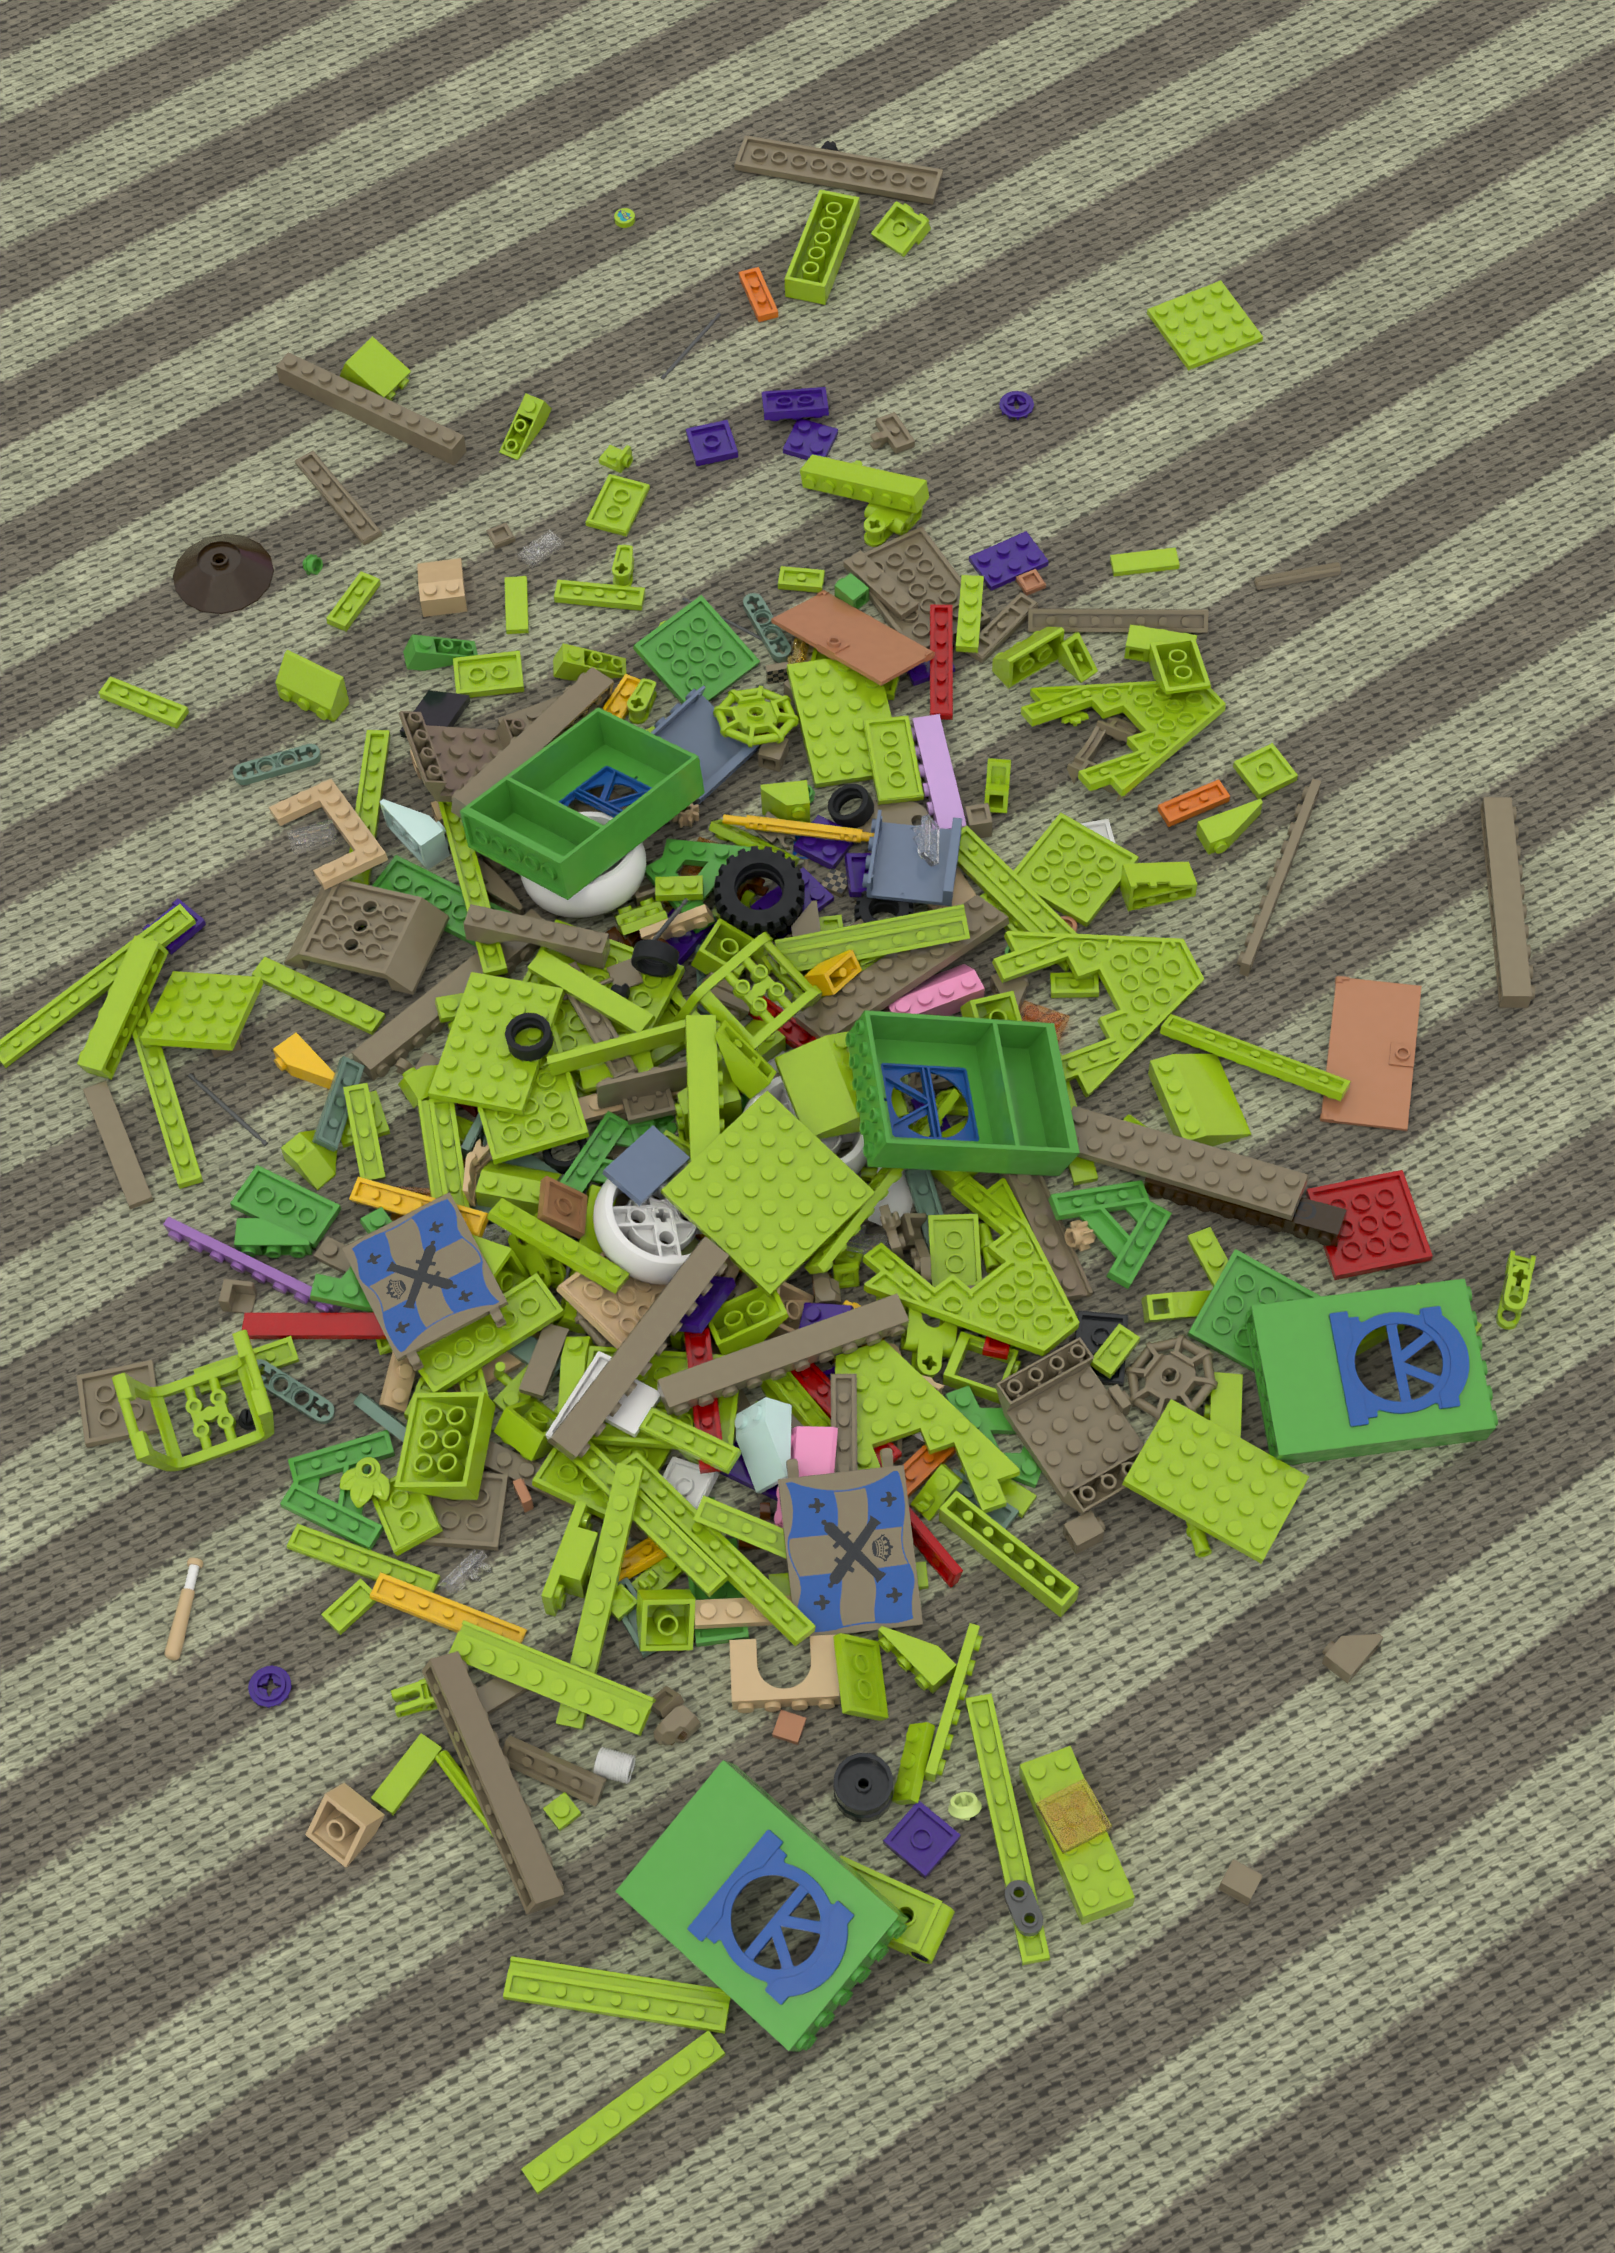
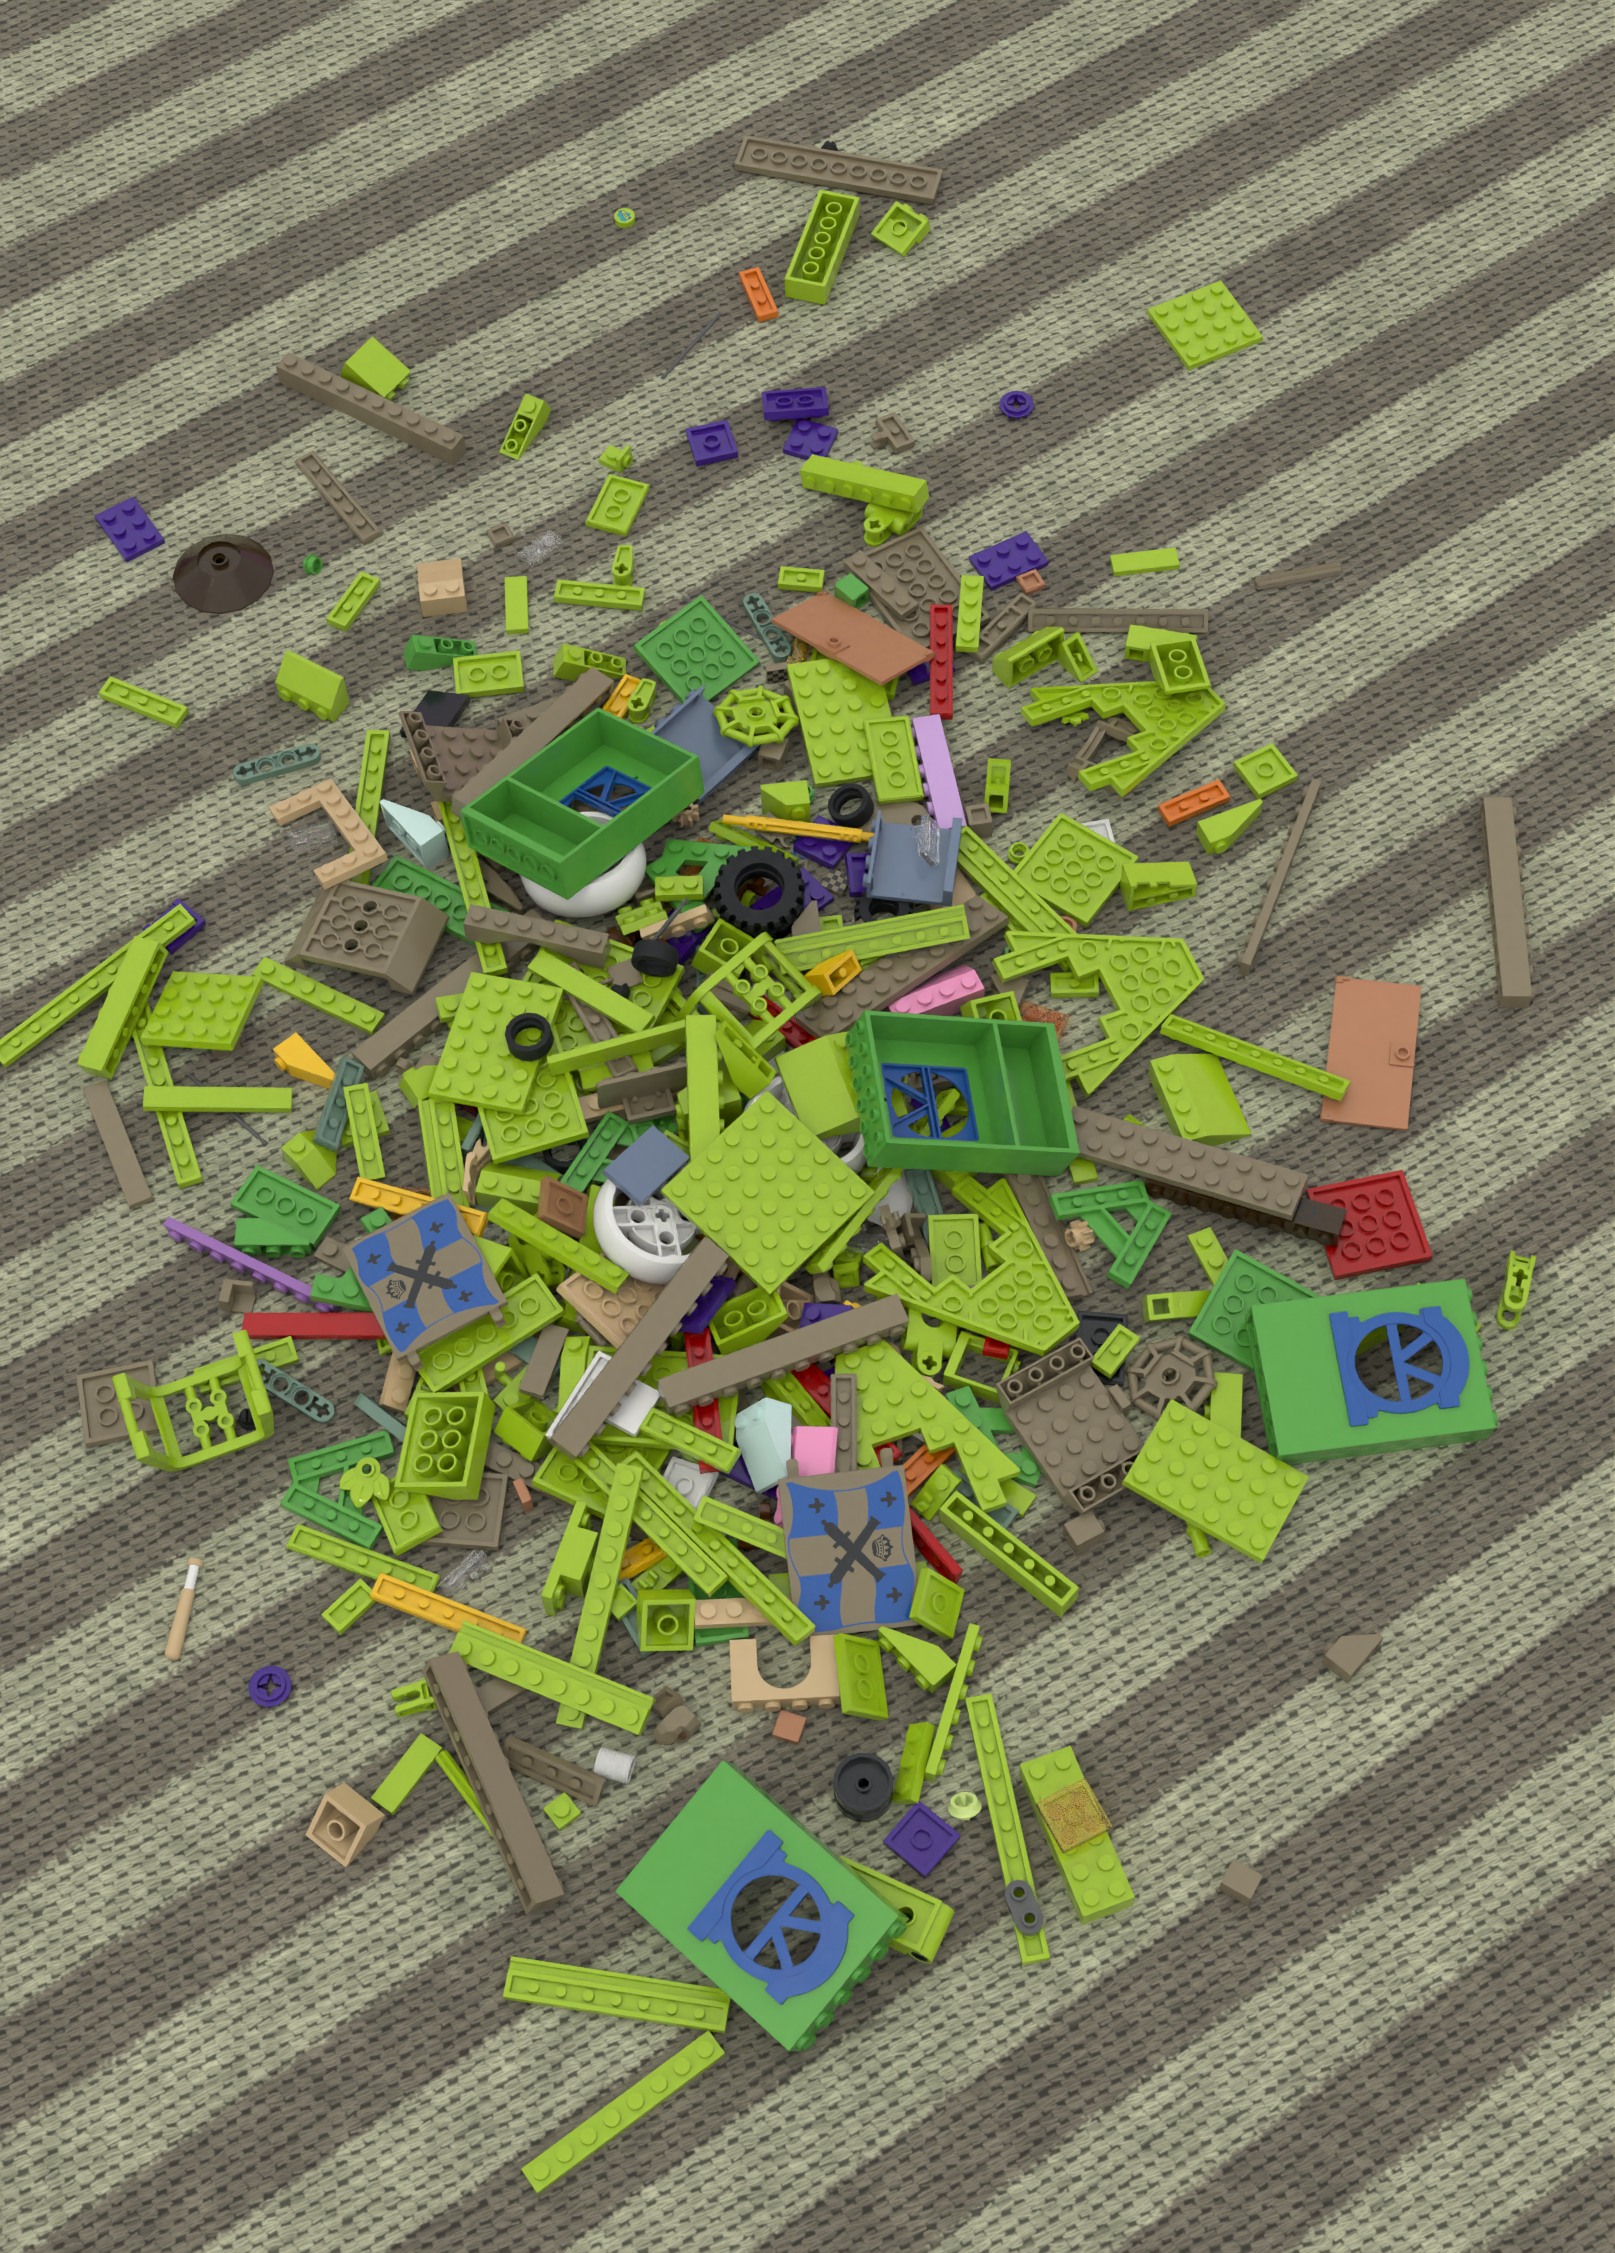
(129, 529): none -> dark purple plate
(217, 1099): none -> lime tile
(937, 1603): none -> lime plate
(1018, 847): none -> lime plate

